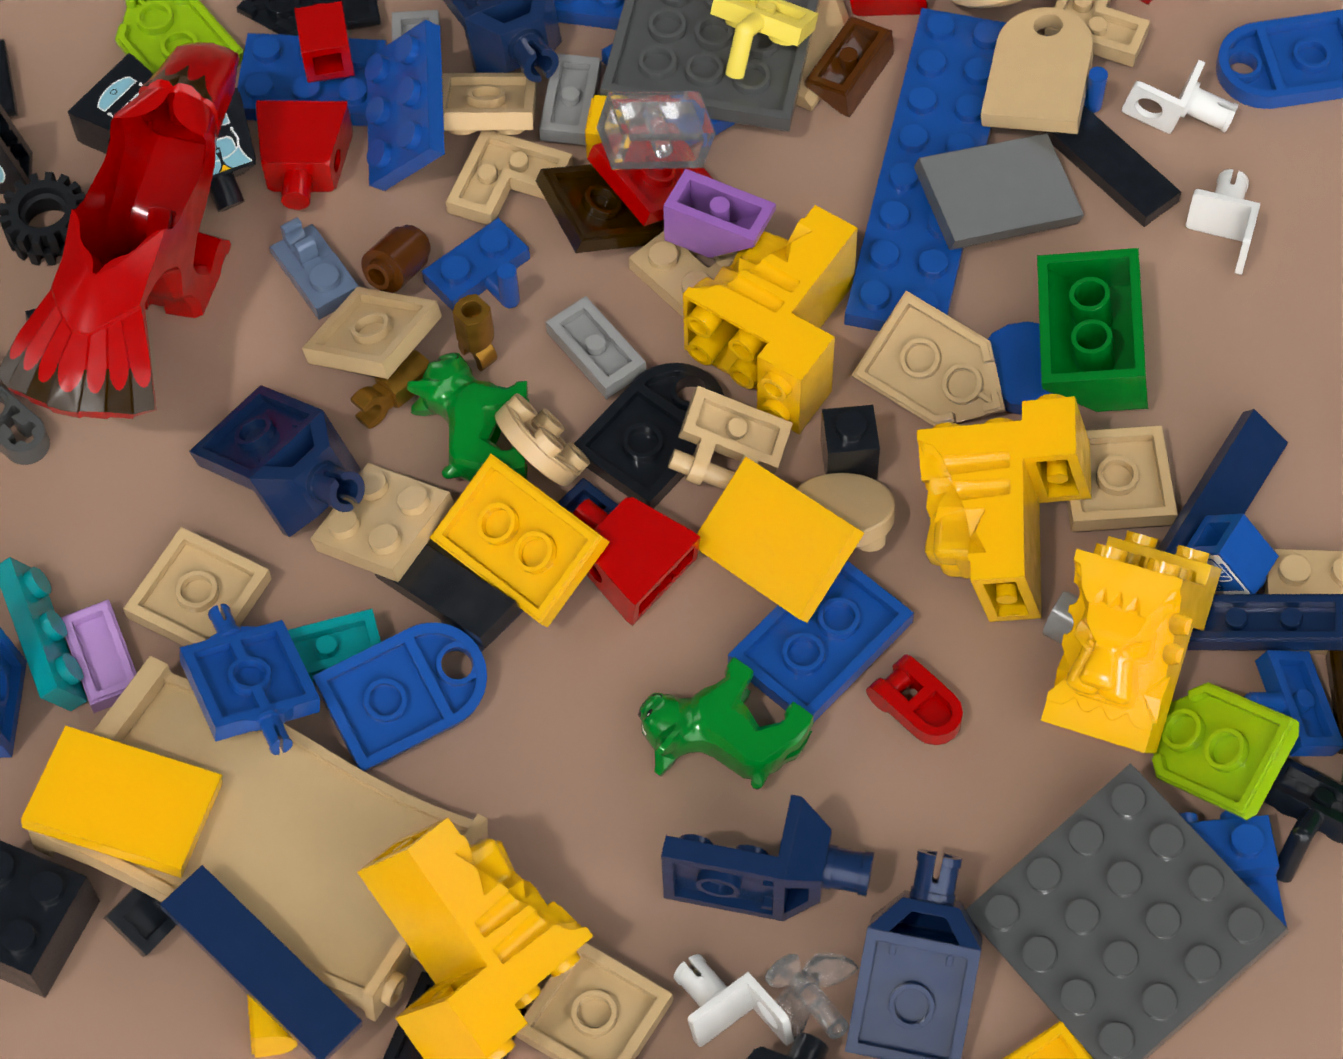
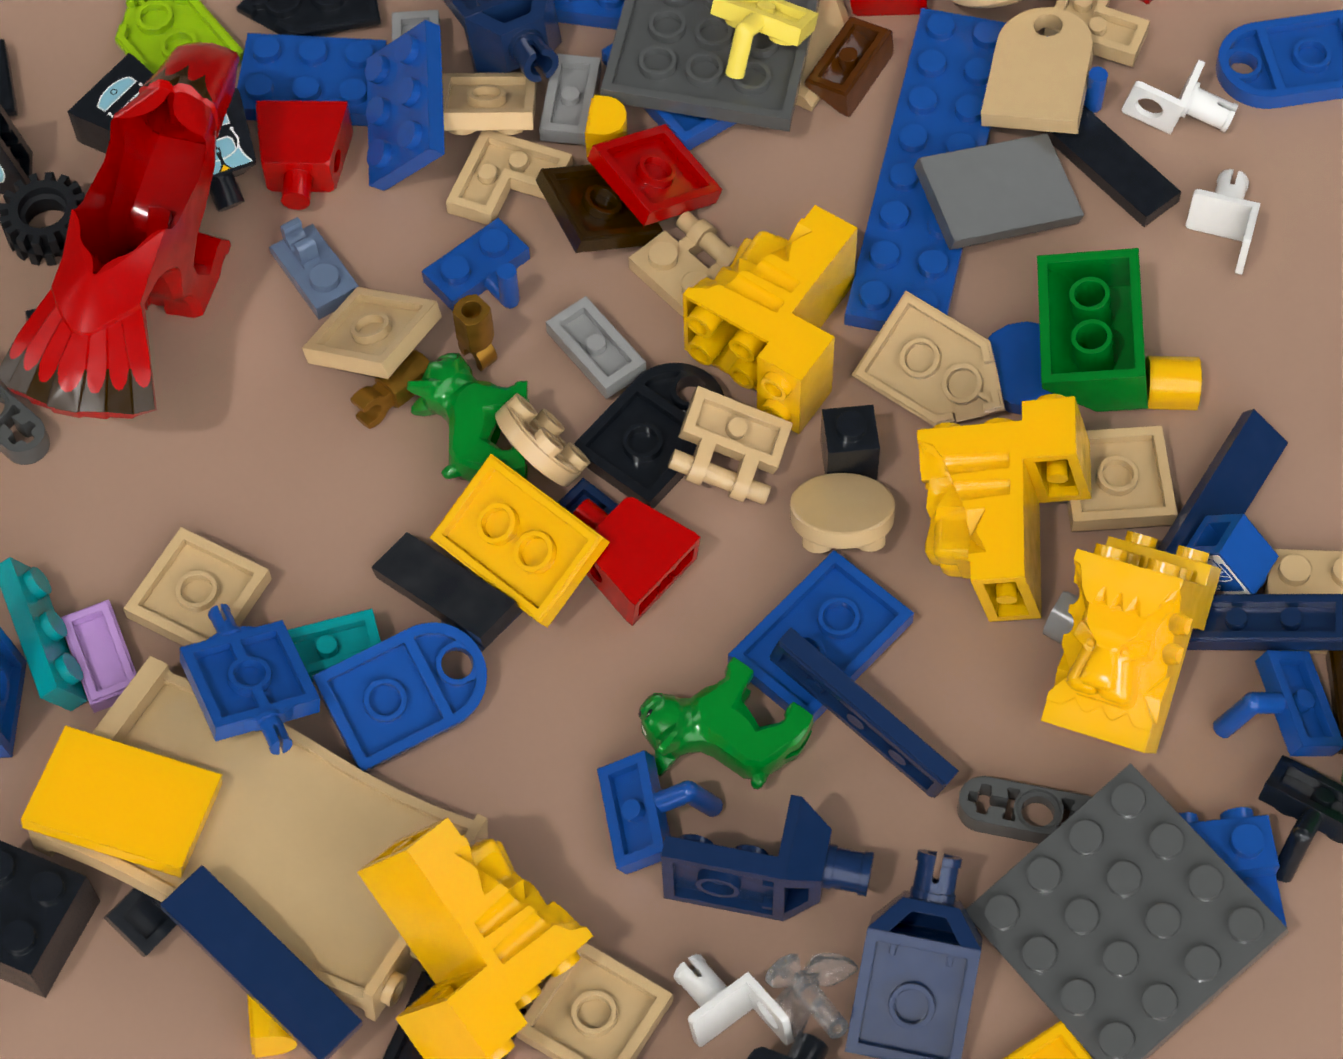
(285, 456): dark blue plate -> none
(324, 41): red brick -> none
(386, 526): tan plate -> none
(396, 258): reddish brown brick -> none
(639, 807): none -> blue plate
(655, 130): clear brick -> none
(713, 216): medium lavender slope -> none
(777, 539): yellow tile -> none
(862, 713): none -> dark blue tile
(931, 714): red plate -> none
(1023, 794): none -> dark grey beam
(1173, 382): none -> yellow brick
(1224, 748): lime tile -> none

